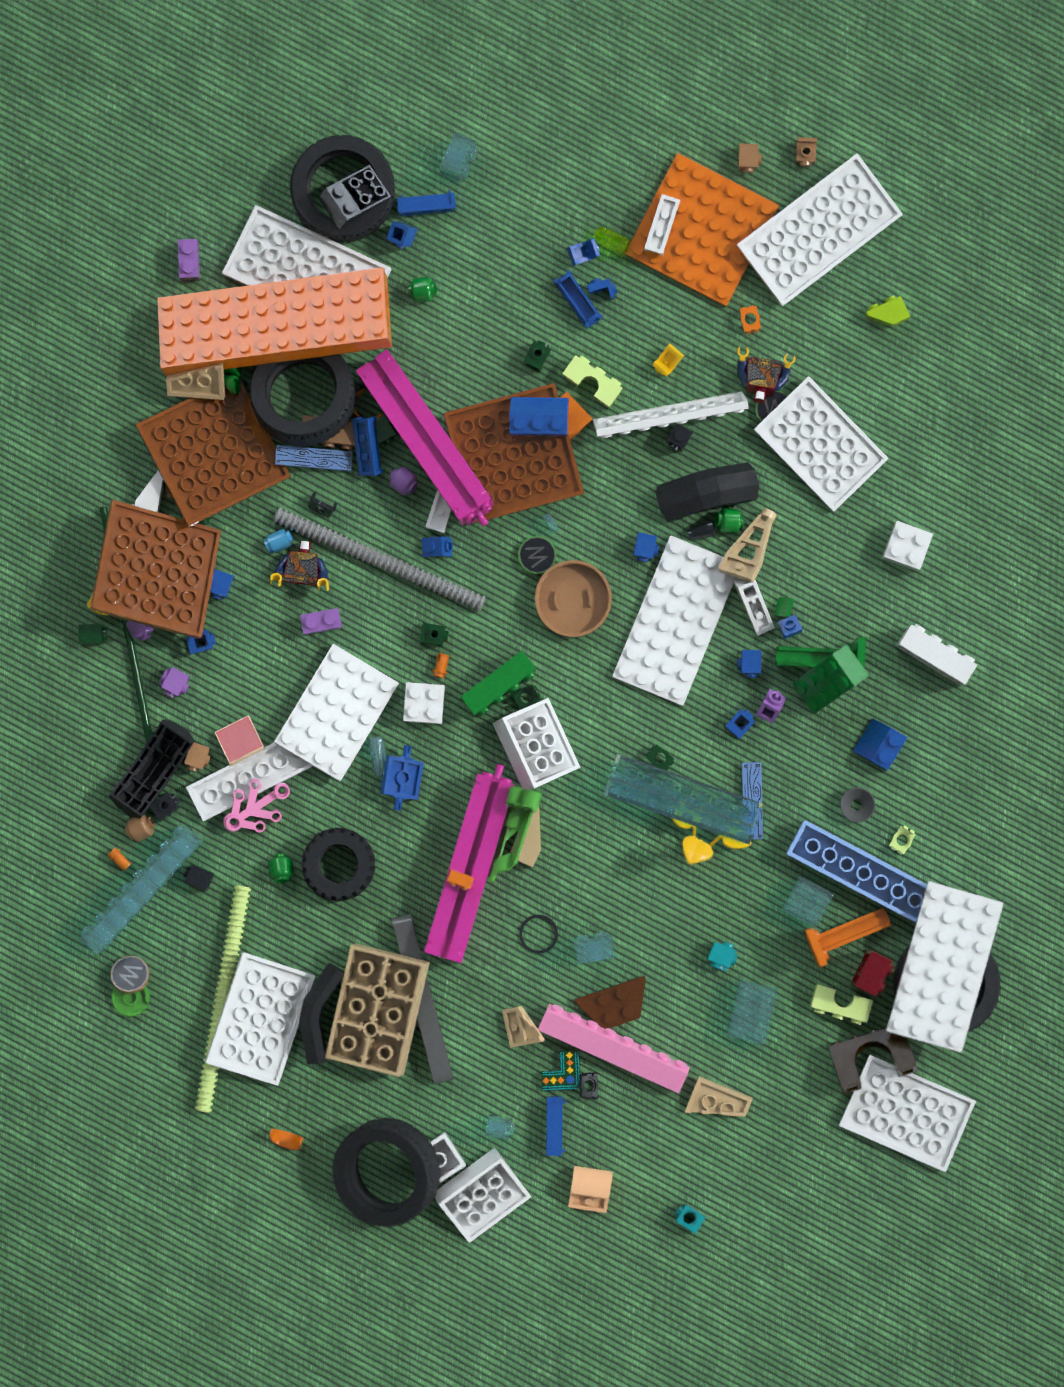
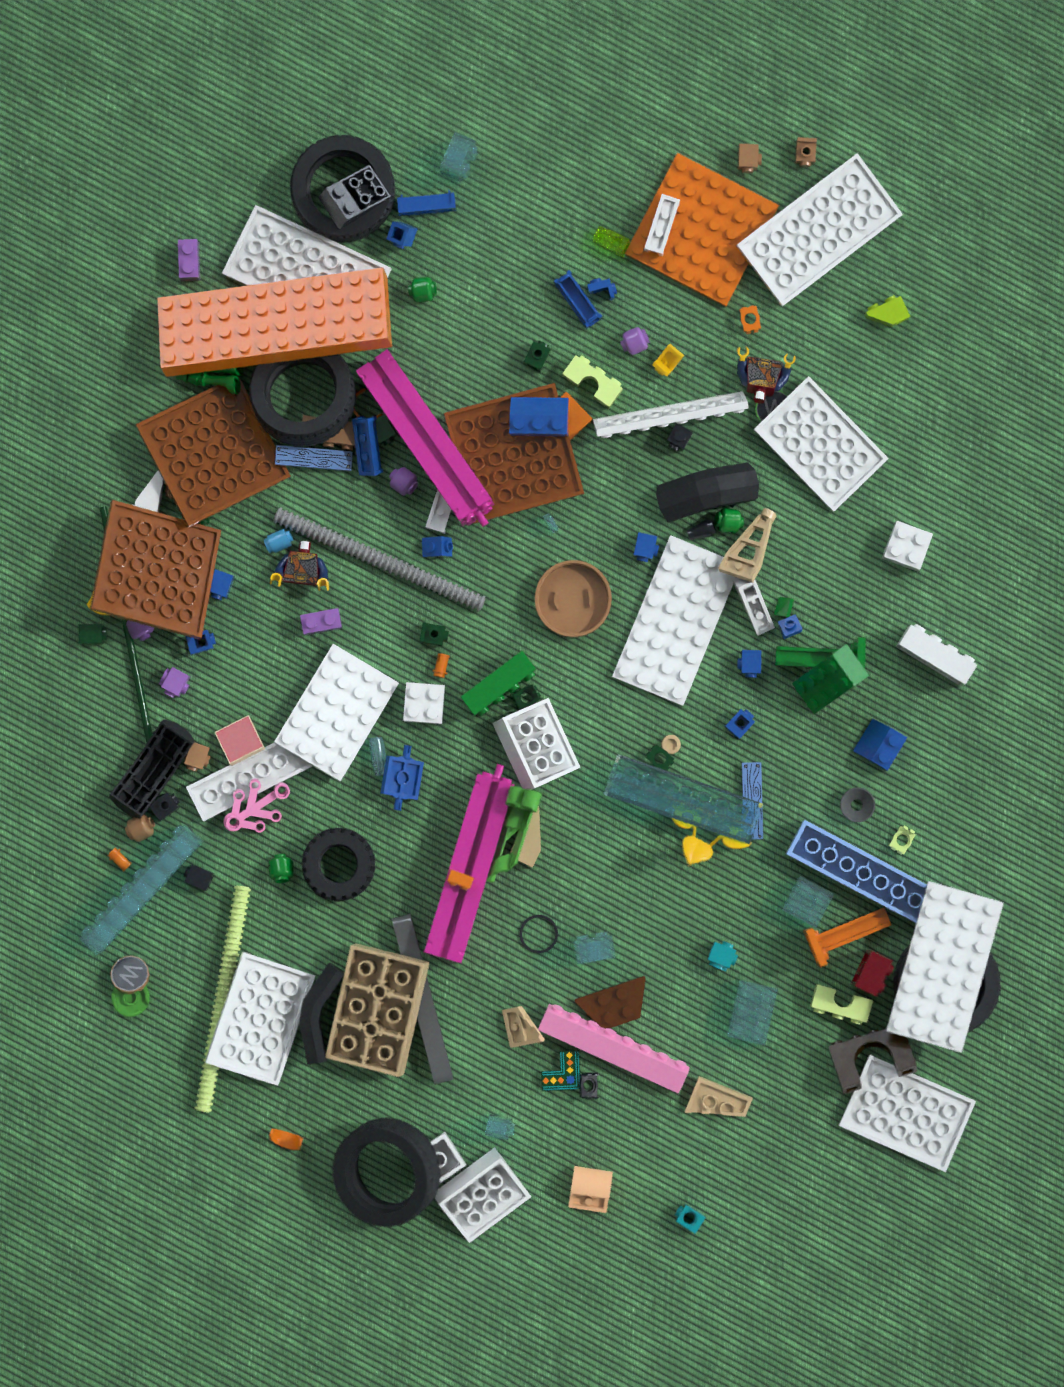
(198, 383): tan wing -> none
(328, 510): black piece -> none
(537, 555): black tile -> none
(554, 1126): blue container -> none
(583, 252): blue bracket -> none
(635, 340): none -> medium lavender head
(671, 744): none -> tan tile
(771, 706): medium lavender brick -> none

